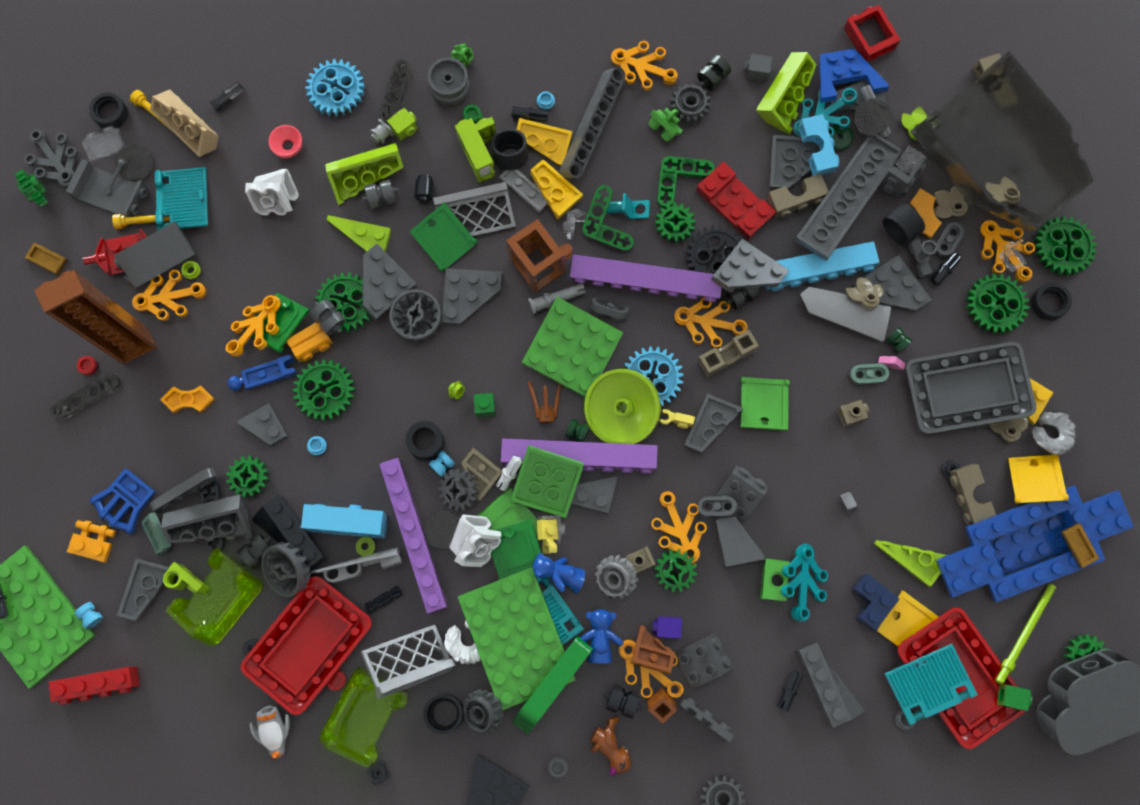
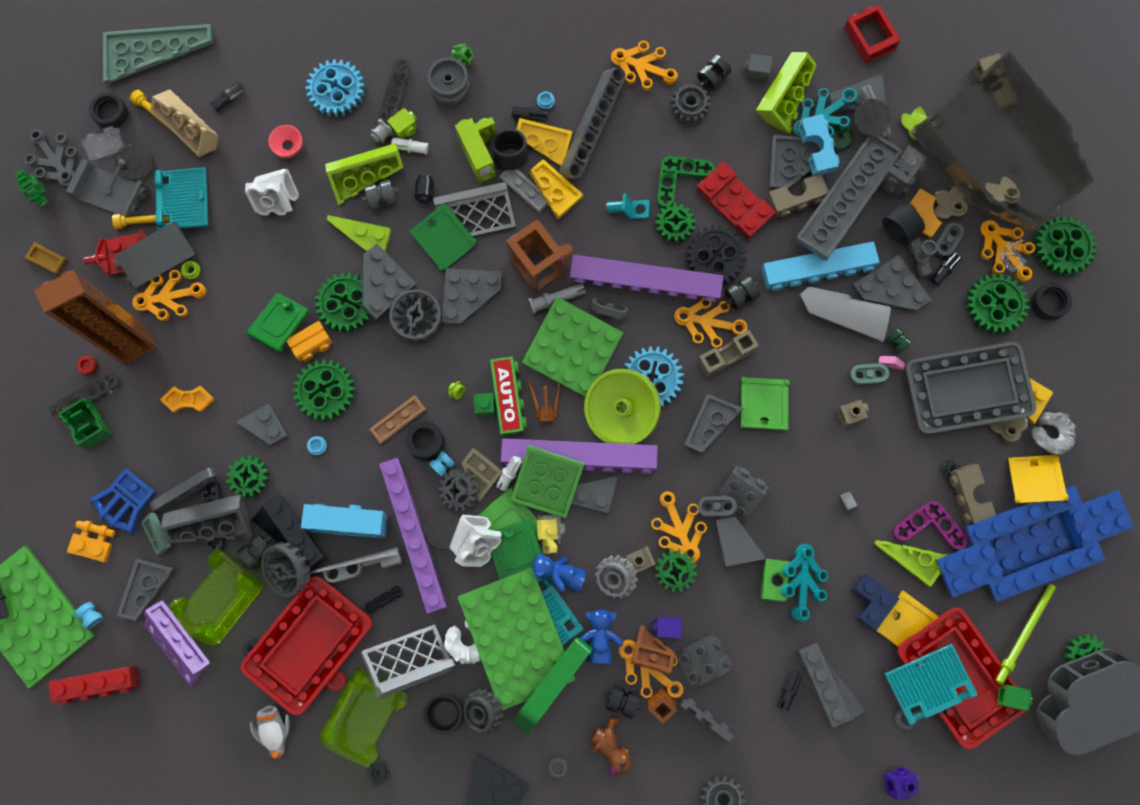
(85, 423): none -> green piece
(141, 49): none -> sand green wing
(175, 642): none -> medium lavender fence
(185, 579): lime plate -> none
(263, 374): blue plate -> none
(268, 308): light orange plant -> none
(327, 317): dark grey wheel -> none
(371, 548): lime plate -> none
(398, 419): none -> medium nougat tile
(411, 146): none -> white axle
(472, 111): green tile -> none
(507, 396): none -> brick
(569, 226): clear bracket -> none
(580, 434): dark green wheel -> none
(601, 228): green beam -> none
(668, 121): bright green hips -> none
(682, 420): light yellow plate -> none
(749, 269): plate -> none
(844, 68): blue wing -> none
(865, 293): dark tan plate -> none
(901, 783): none -> dark purple brick
(928, 518): none -> magenta beam
(1079, 545): pearl gold tile -> none

